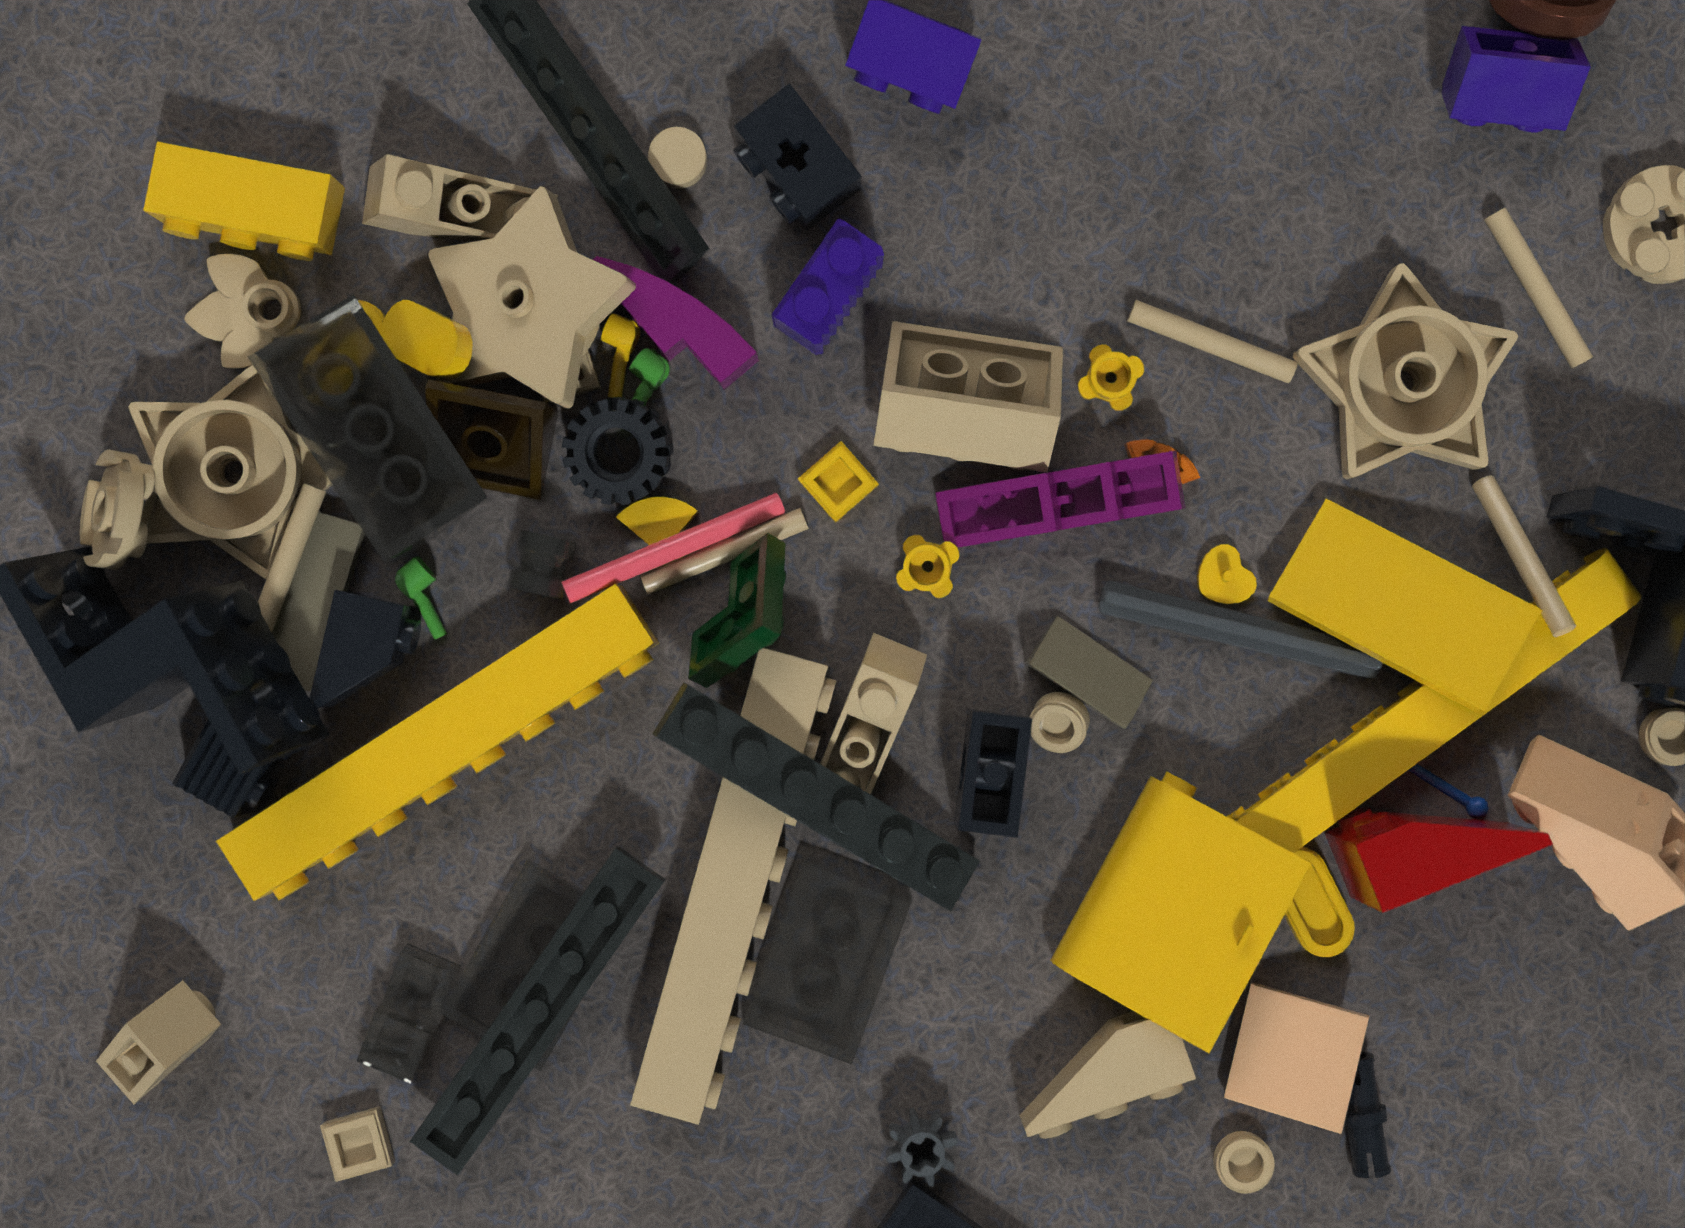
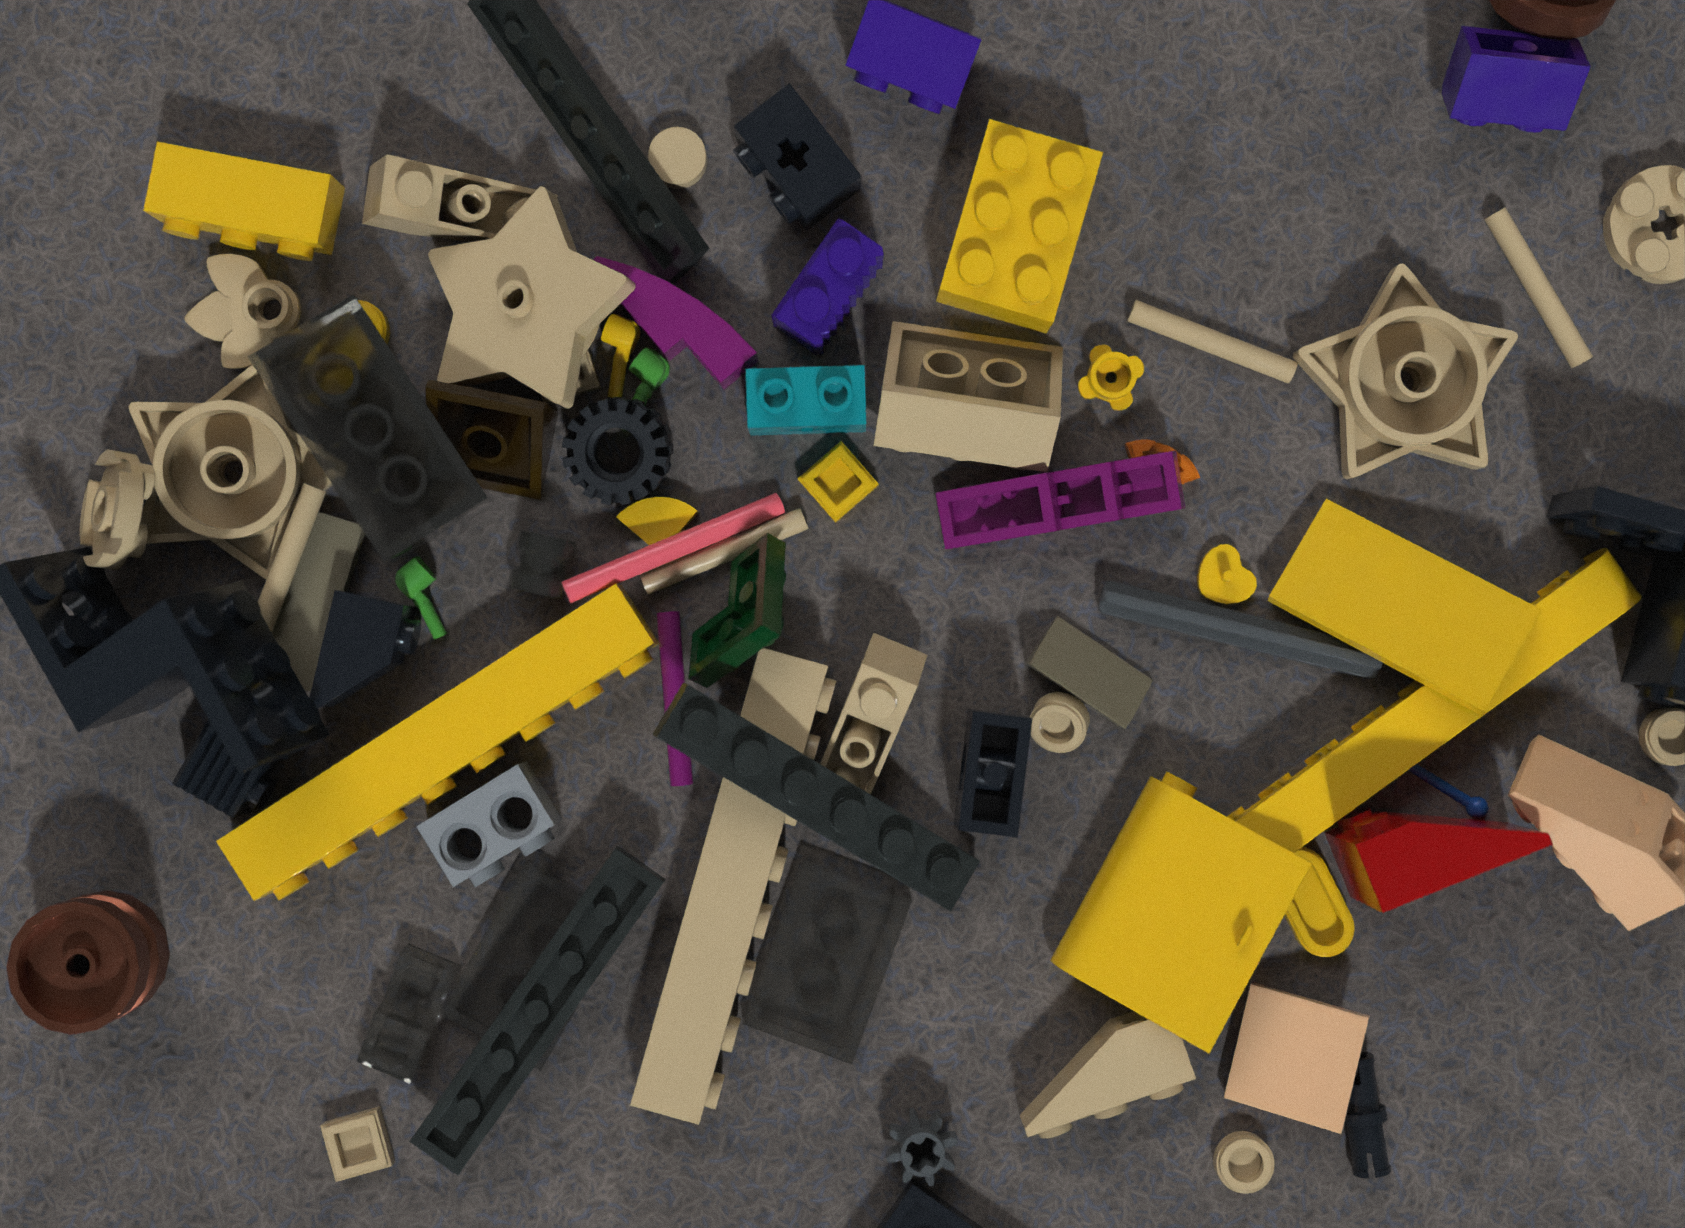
(87, 961): none -> copper wheel
(158, 1040): tan slope -> none
(427, 340): yellow tile -> none
(486, 815): none -> light grey brick
(672, 678): none -> magenta bar
(806, 400): none -> teal brick
(914, 575): yellow plate -> none
(1019, 226): none -> yellow brick
(1523, 556): tan bar -> none

